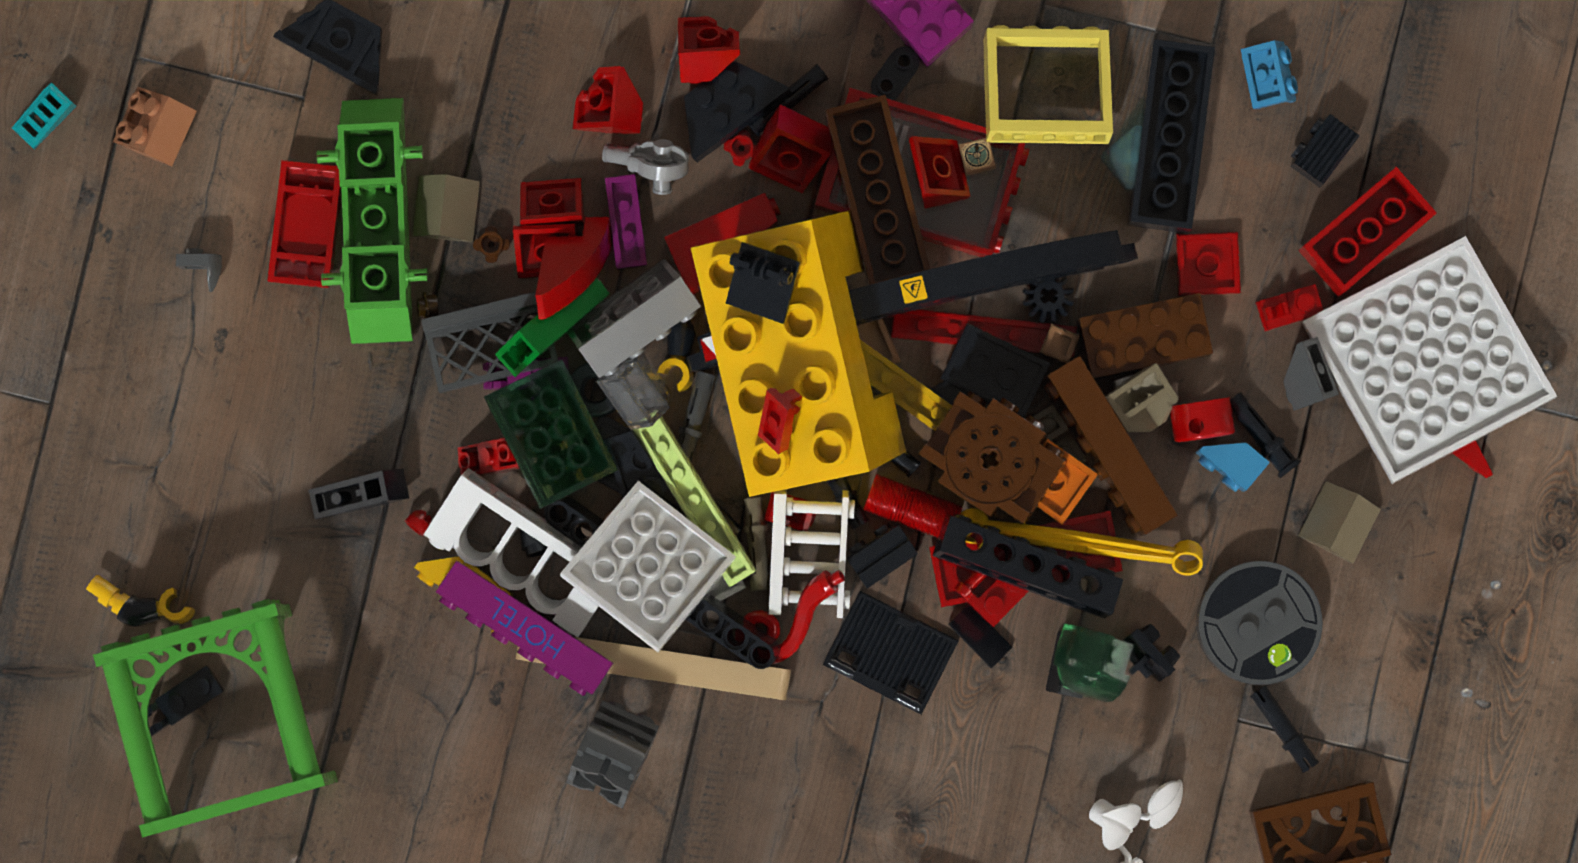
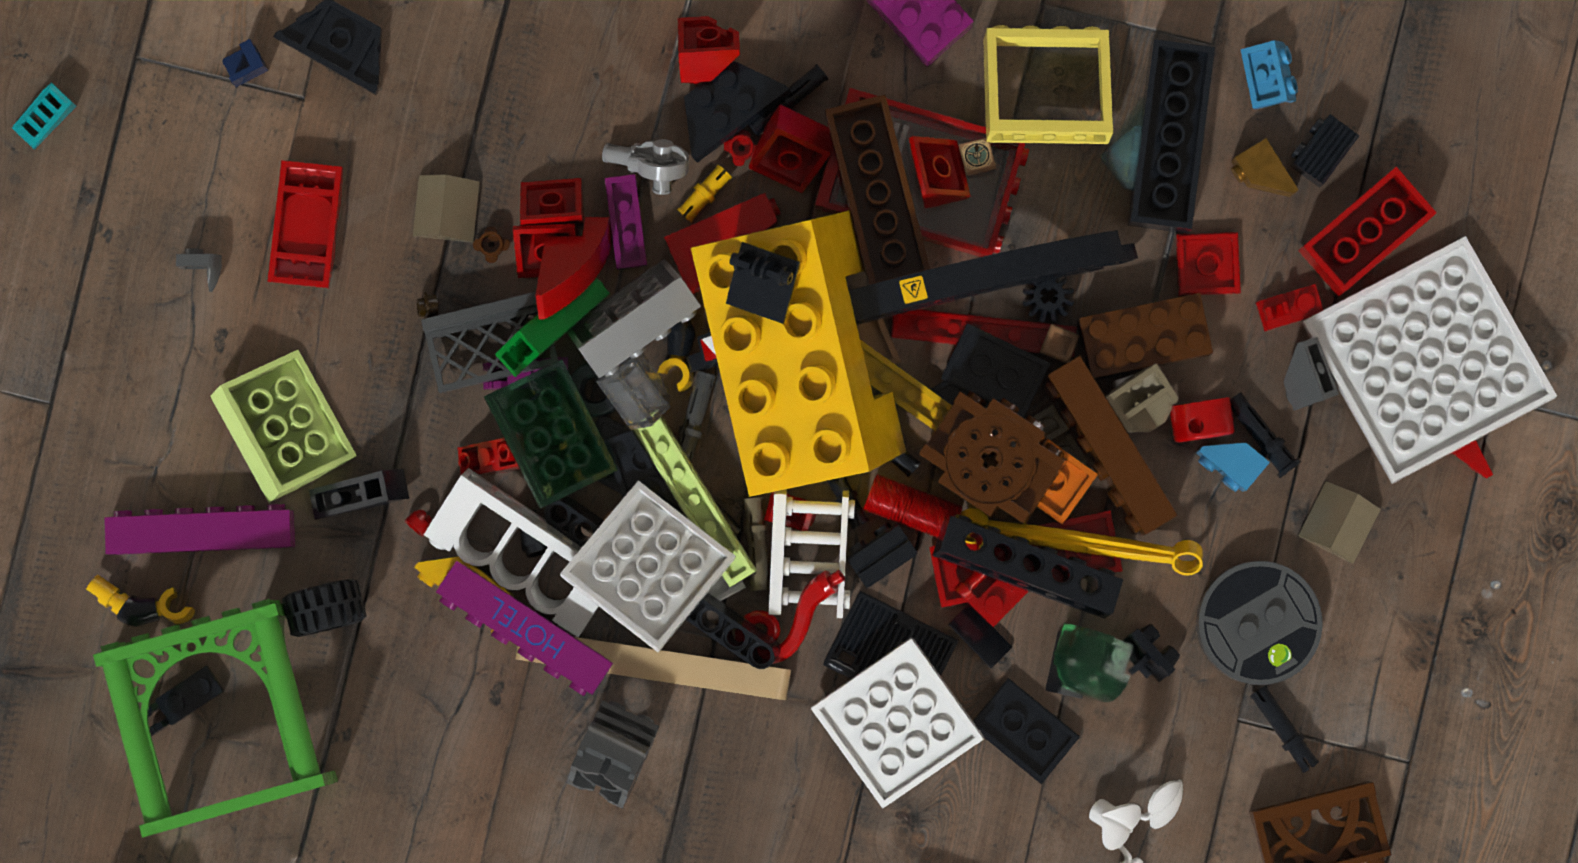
(154, 125): nougat slope -> none
(199, 531): none -> magenta brick
(244, 64): none -> dark blue panel
(282, 425): none -> yellowish green slope
(324, 607): none -> black tyre
(375, 220): bright green piece -> none
(609, 104): red slope -> none
(704, 193): none -> yellow pin
(778, 418): red plate -> none
(895, 74): black plate -> none
(897, 722): none -> white plate
(1025, 731): none -> black tile
(1263, 170): none -> pearl gold slope

